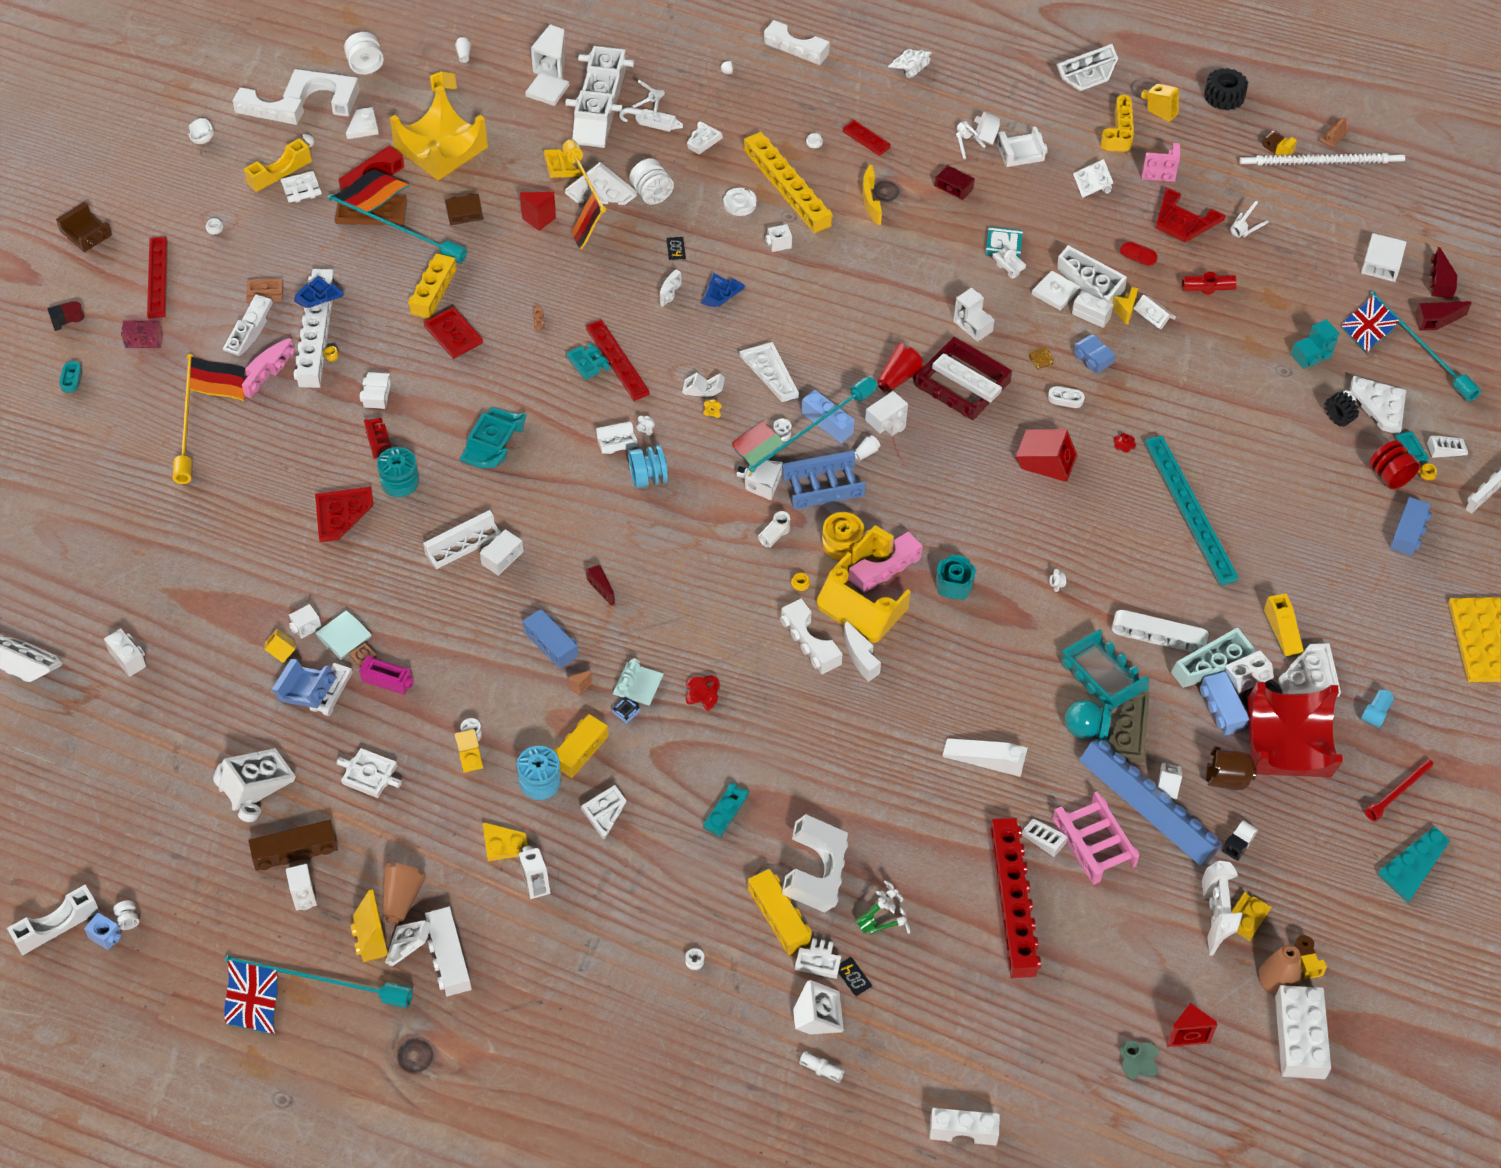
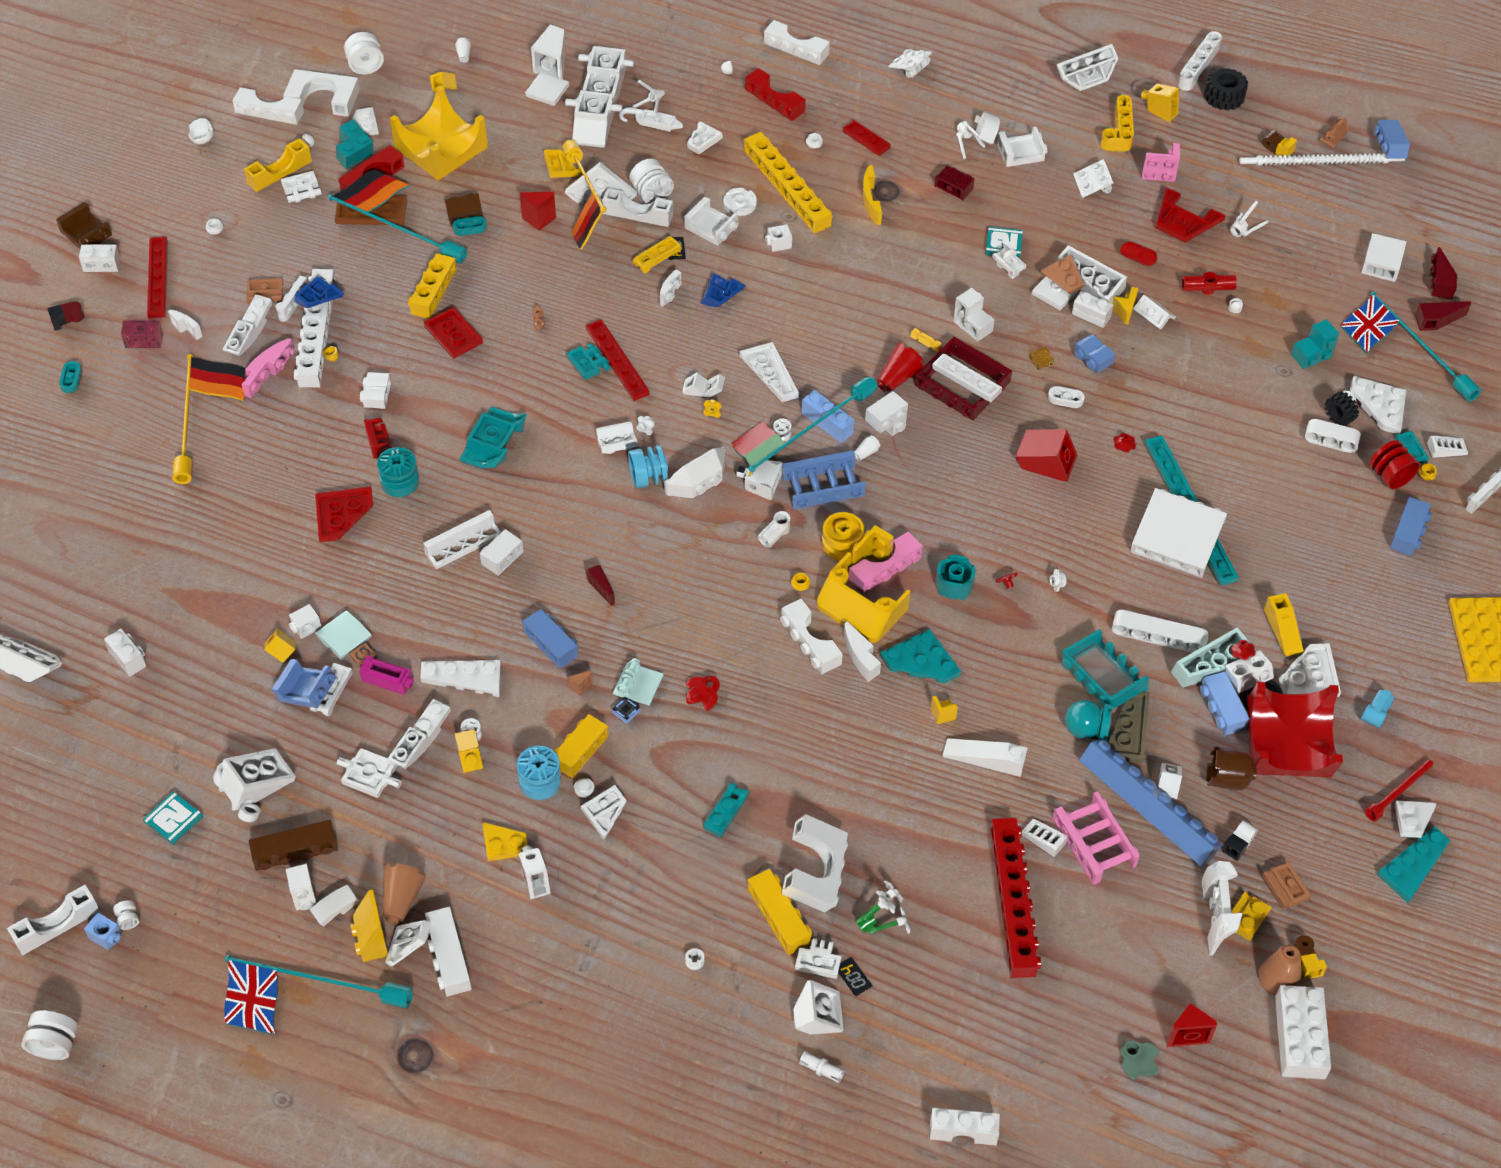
(49, 1035): none -> white wheel
(99, 258): none -> white brick
(173, 818): none -> tile
(183, 322): none -> white slope
(288, 305): none -> white plate
(333, 904): none -> white slope
(354, 146): none -> teal brick
(421, 736): none -> white slope
(469, 226): none -> teal plate
(472, 675): none -> white wing
(584, 787): none -> white plate
(619, 205): none -> white arch
(656, 254): none -> yellow plate
(697, 475): none -> white wedge
(710, 222): none -> white panel
(788, 104): none -> red arch
(922, 658): none -> teal plate
(926, 340): none -> yellow axle
(943, 710): none -> yellow panel
(1007, 579): none -> red plant
(1065, 274): none -> nougat wing
(1178, 532): none -> white panel
(1200, 61): none -> white beam
(1235, 305): none -> white hinge
(1243, 650): none -> red plant
(1286, 886): none -> nougat plate
(1332, 435): none -> white beam
(1392, 139): none -> medium blue brick
(1413, 817): none -> white wing

